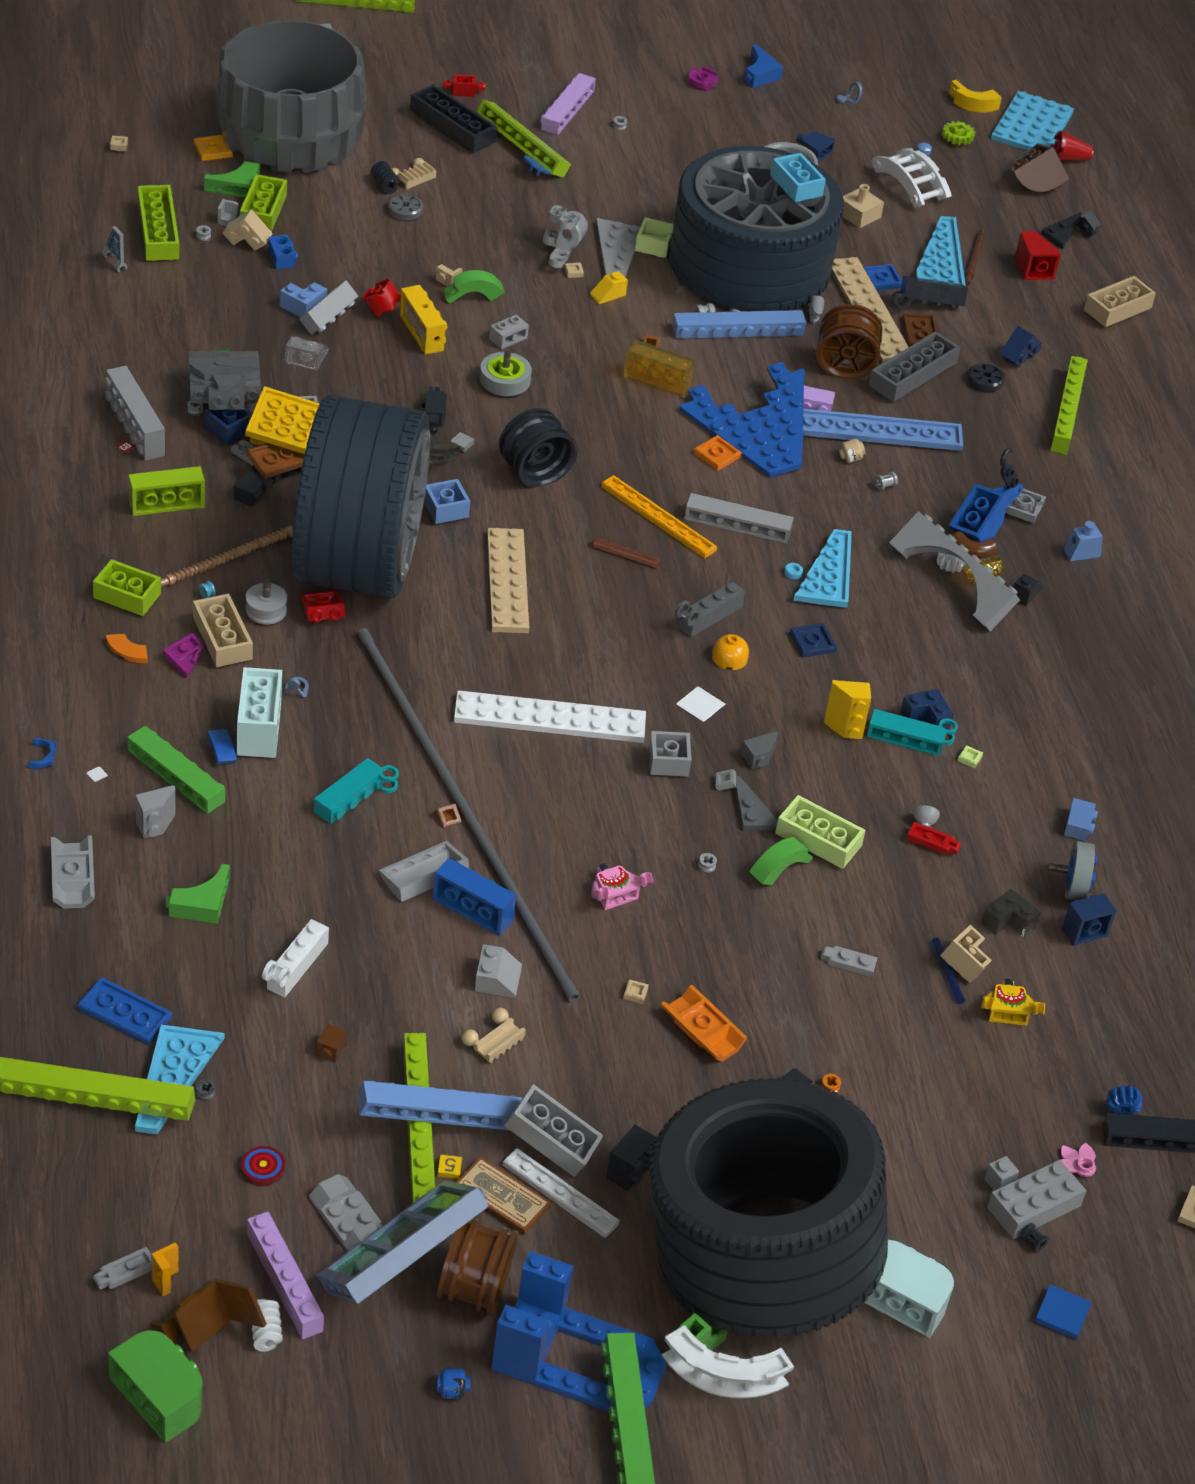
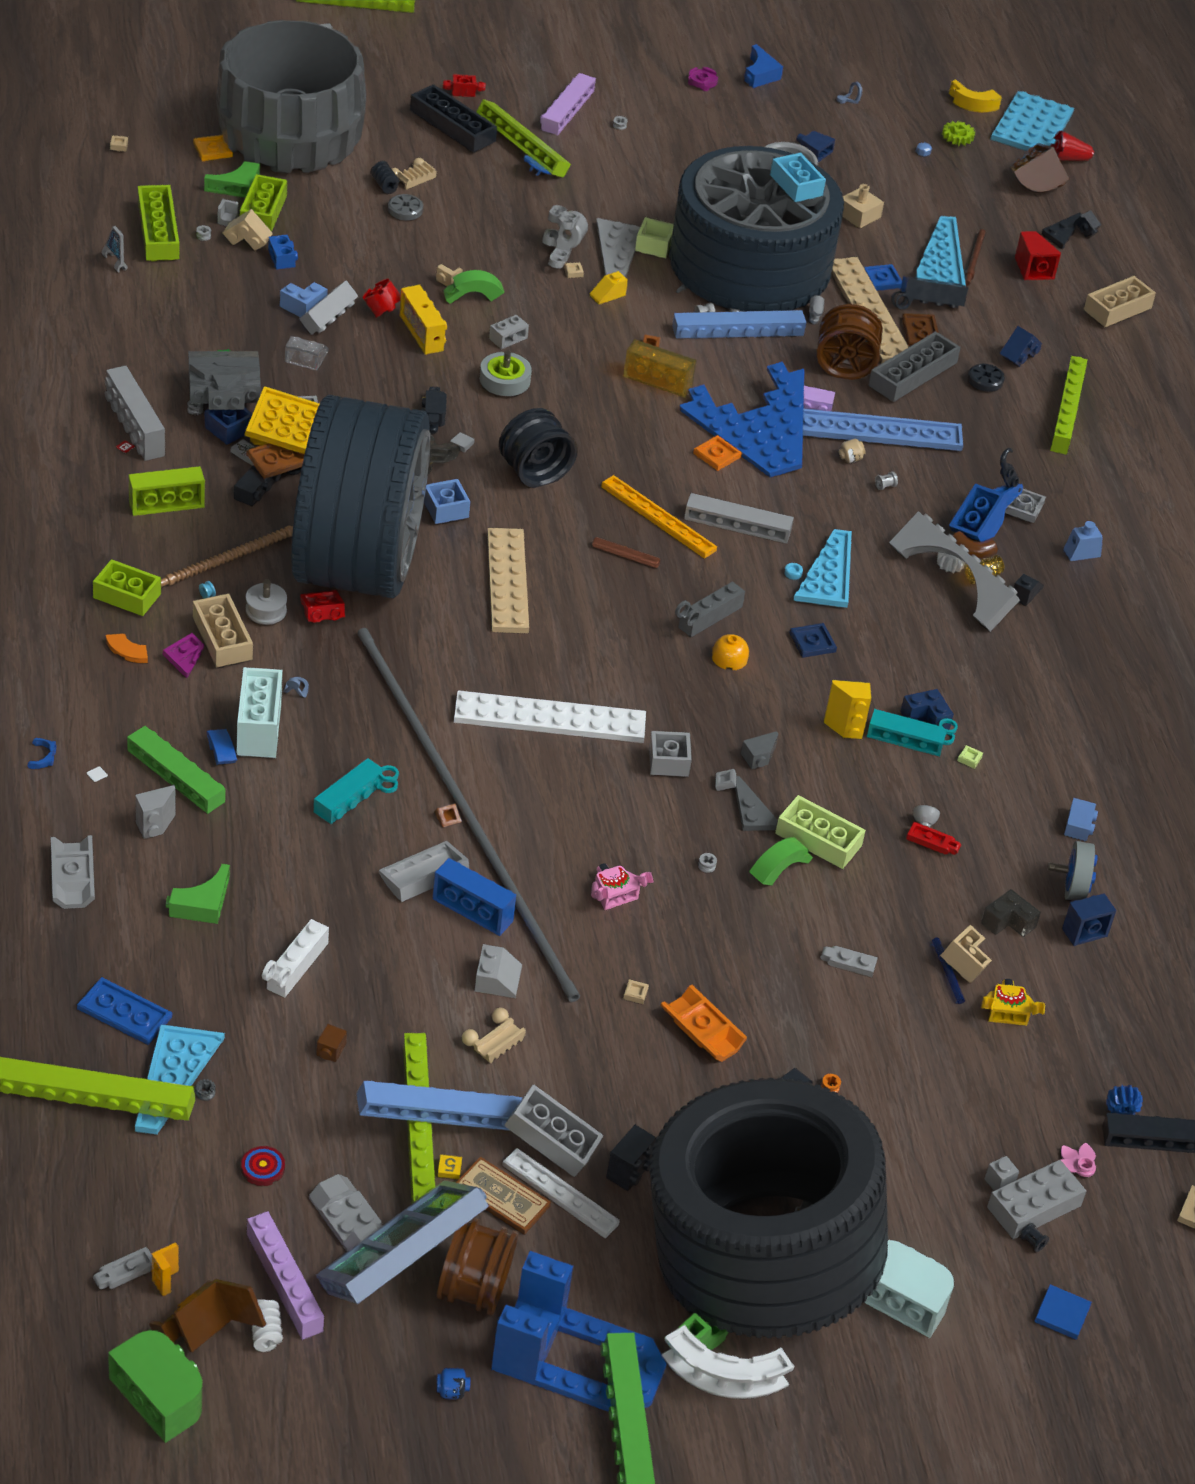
(700, 704): white sticker -> none
(918, 161): white fence -> none

